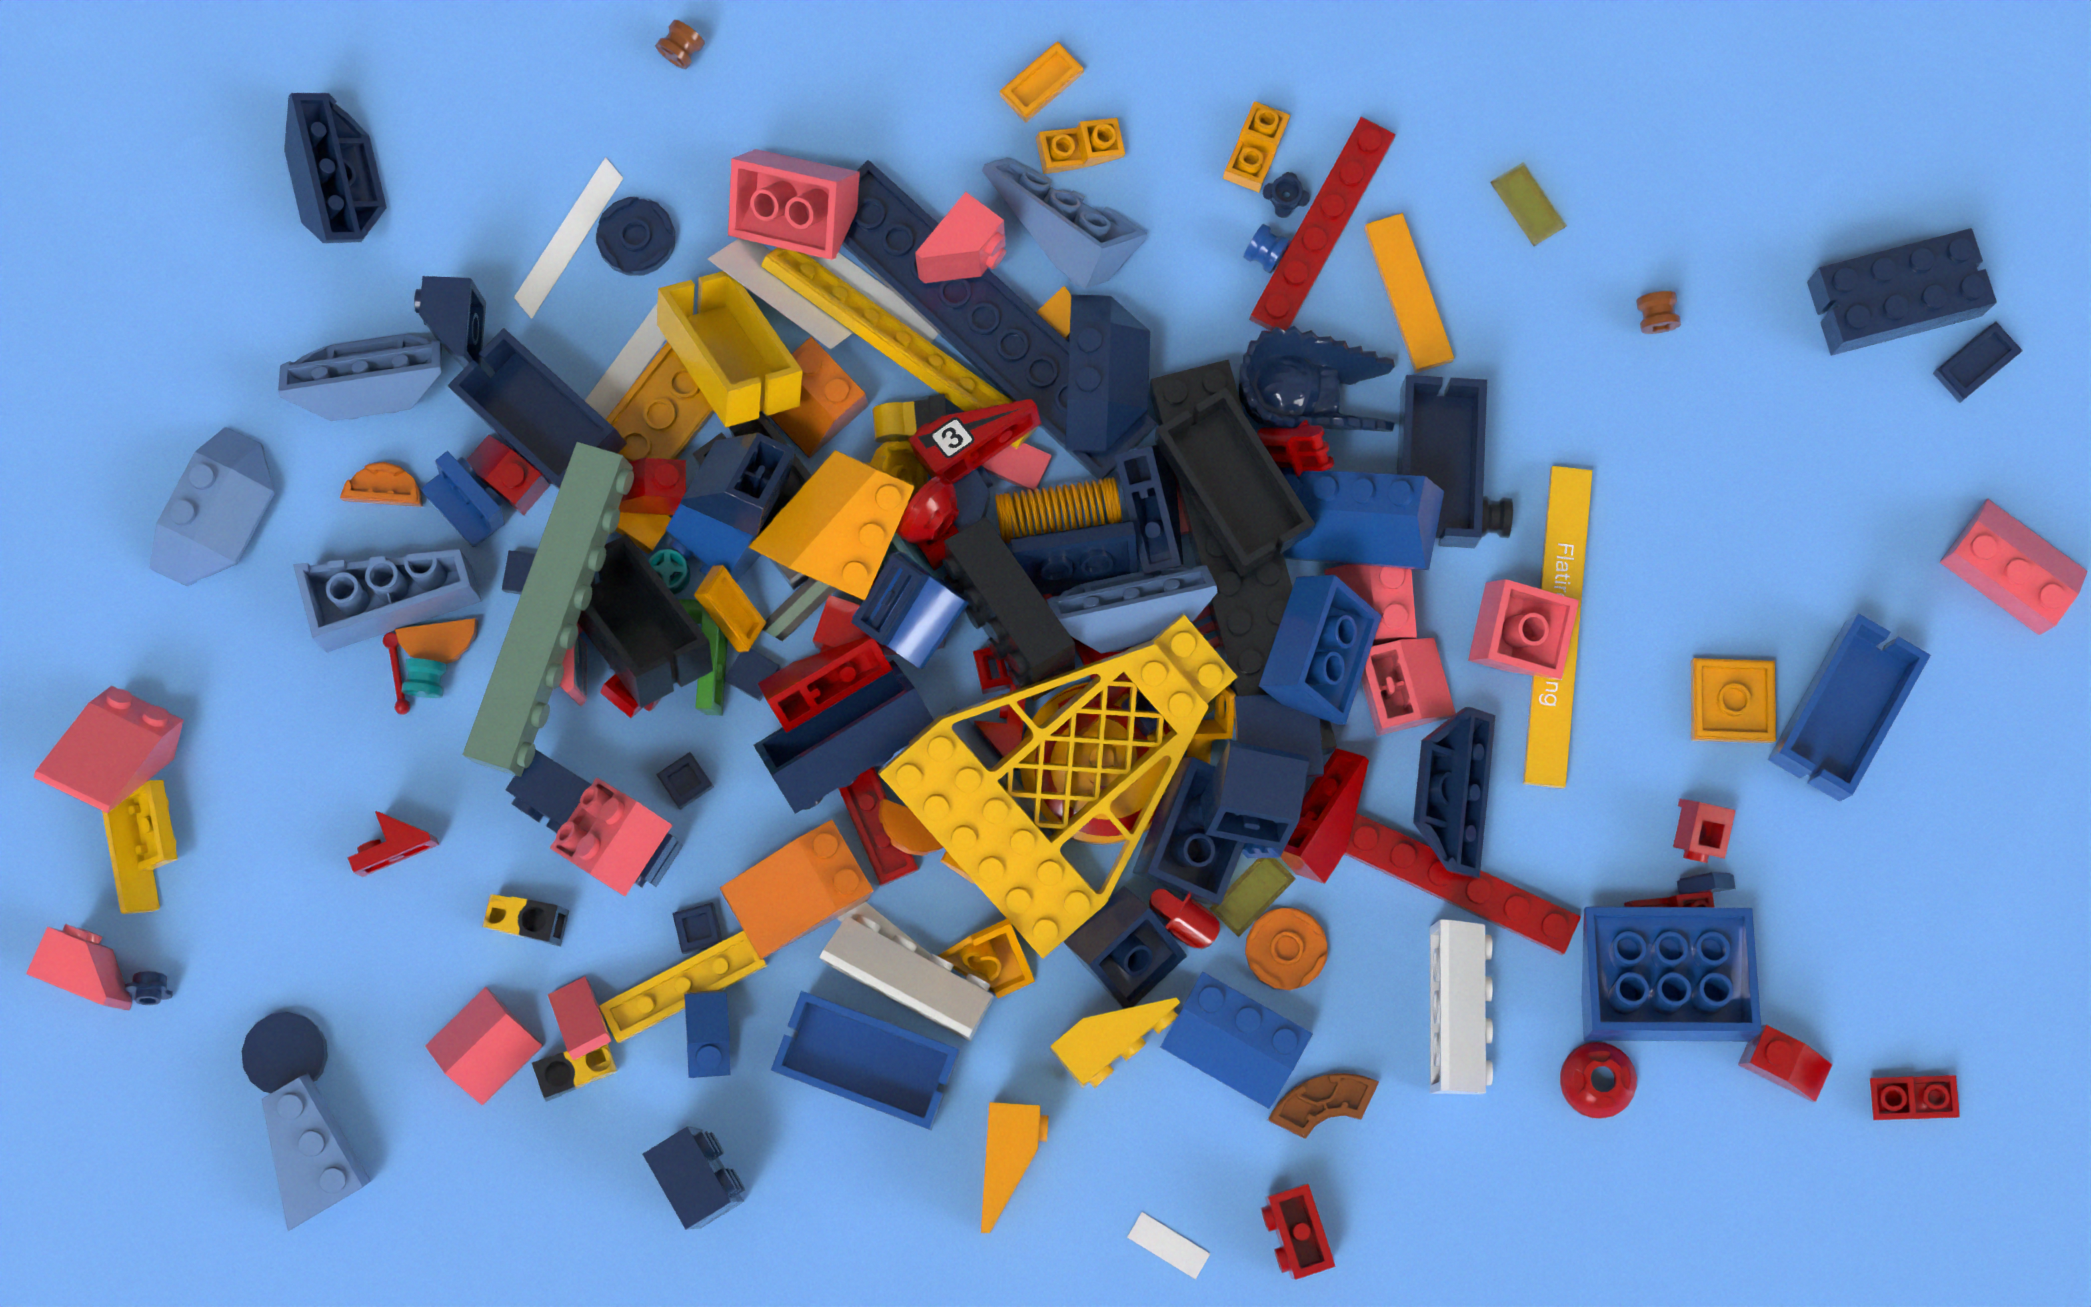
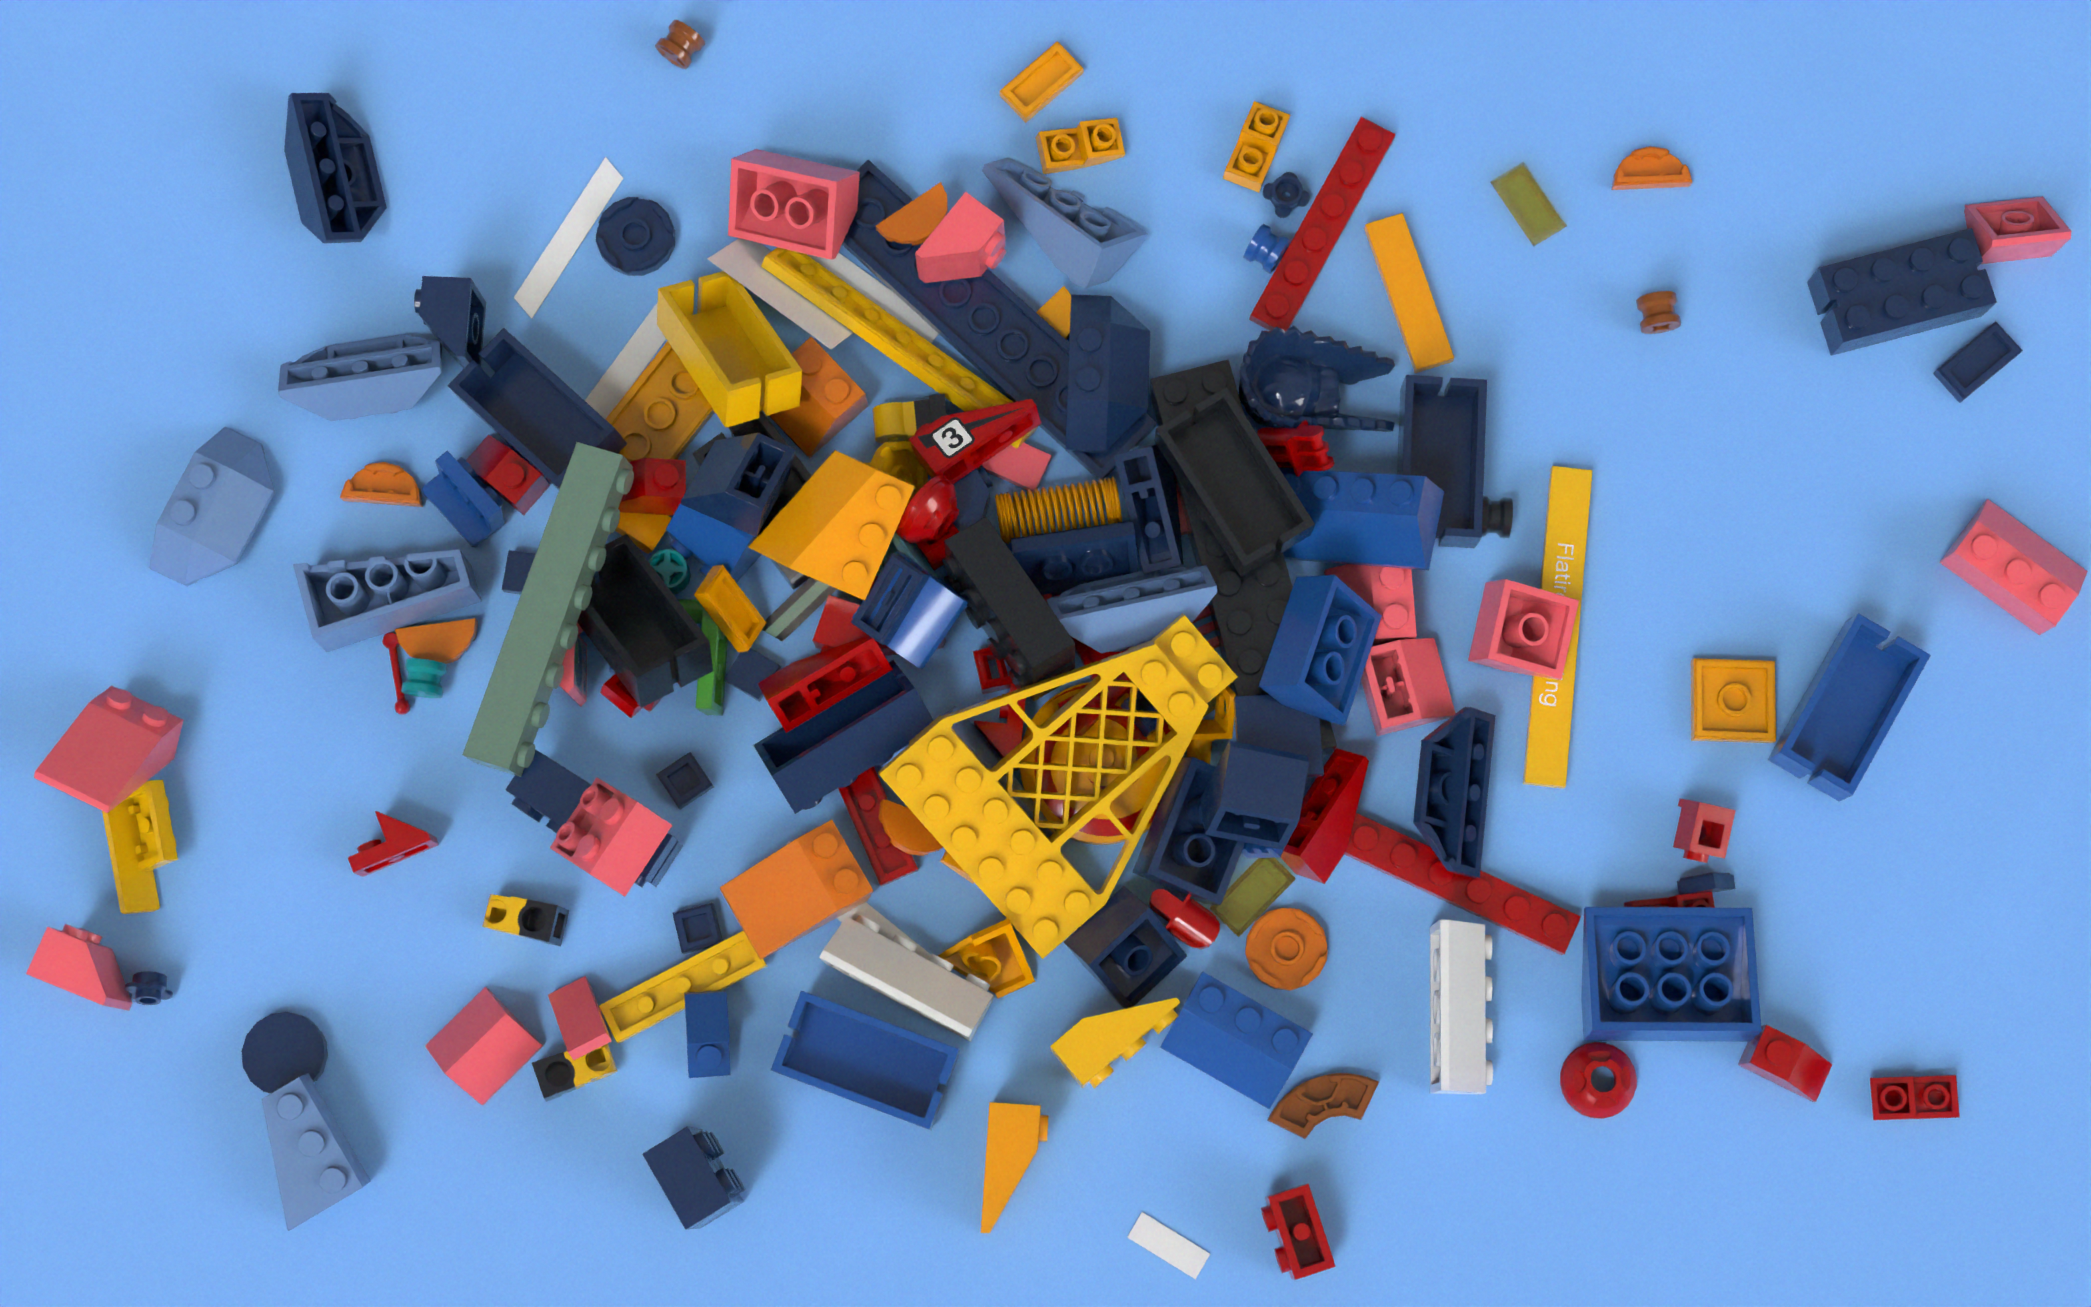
(917, 219): none -> orange tile
(1651, 169): none -> orange tile
(2016, 229): none -> coral slope

